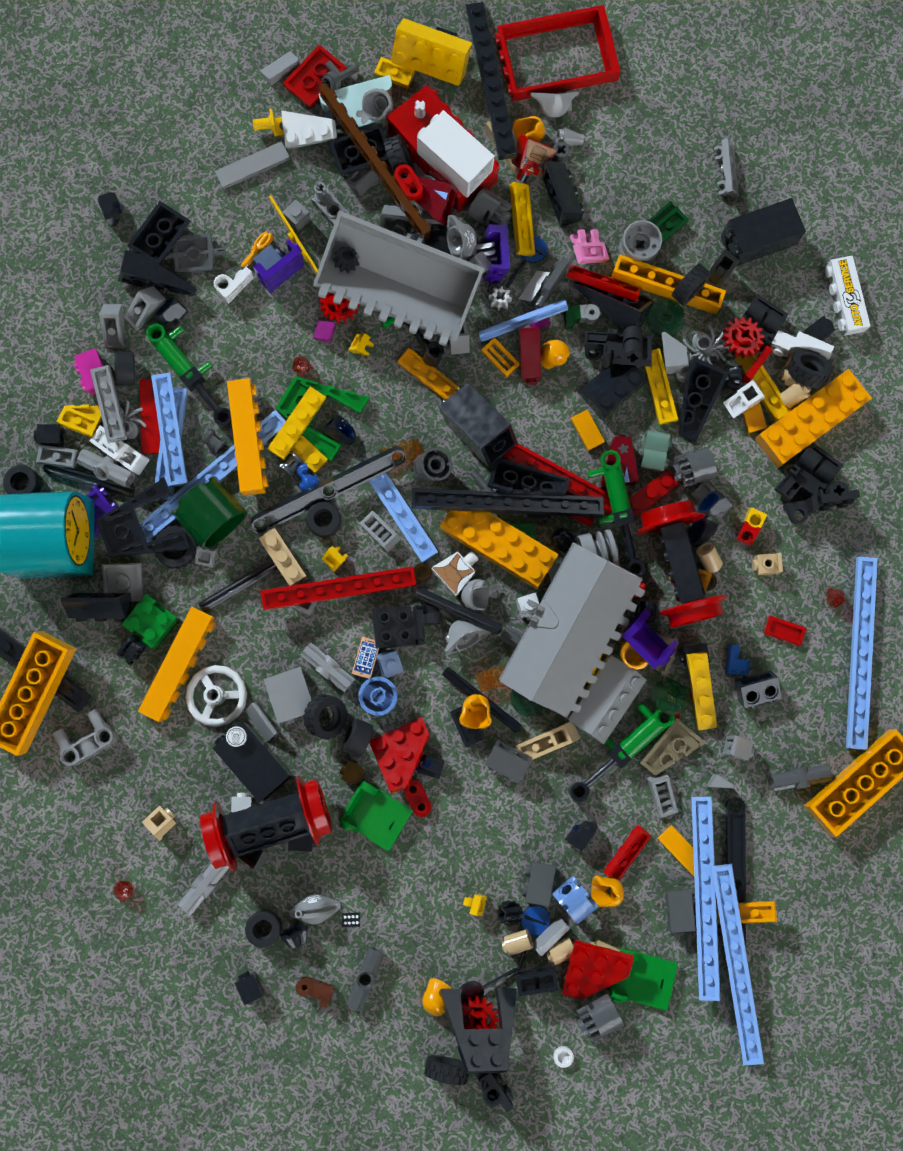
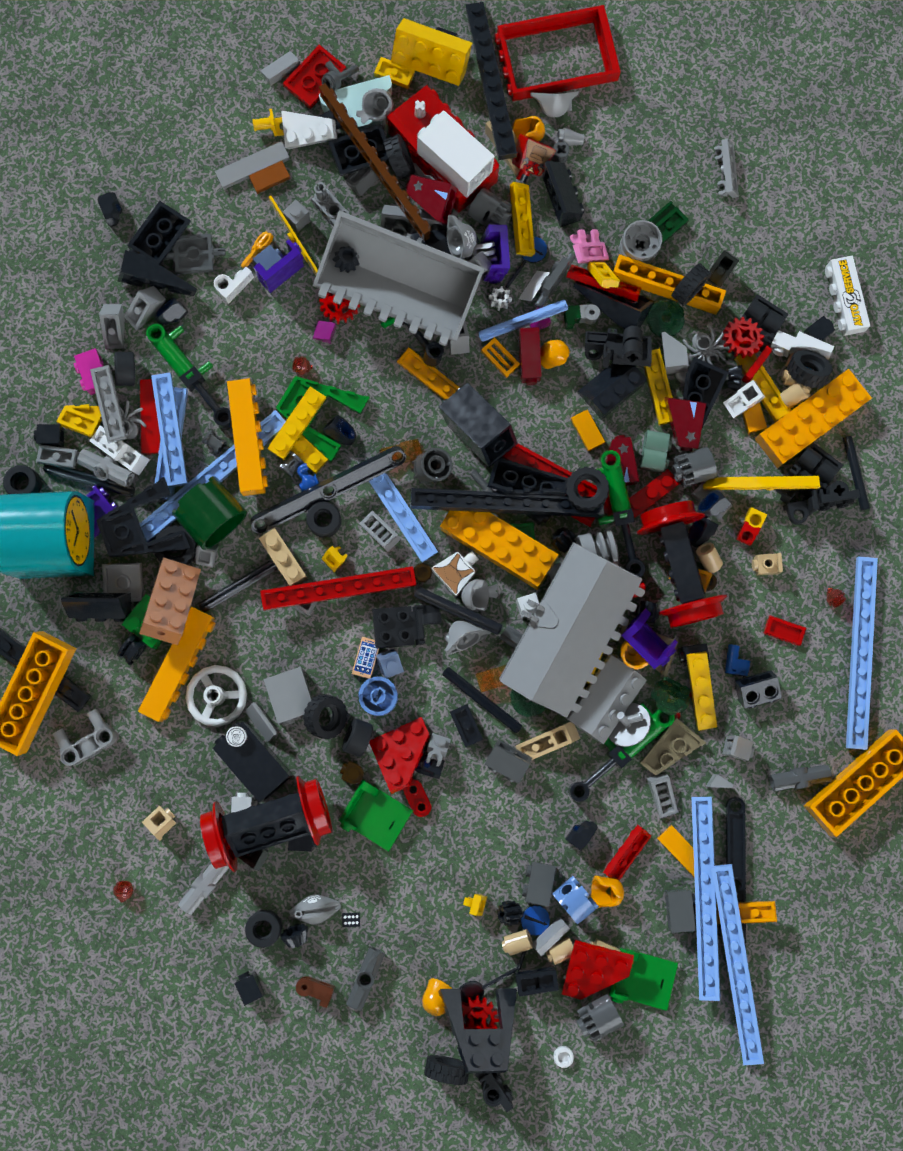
(170, 601): none -> nougat brick
(269, 177): none -> dark orange tile
(327, 667): light grey piece -> none
(359, 344): yellow tile -> none
(410, 183): red plate -> none
(437, 748): none -> light grey plate
(479, 714): light orange hair -> none
(587, 474): none -> black tyre
(603, 274): none -> yellow plate
(632, 726): none -> light grey shield
(686, 421): none -> dark red slope
(763, 231): black brick -> none
(768, 483): none -> yellow piece
(856, 472): none -> black piece

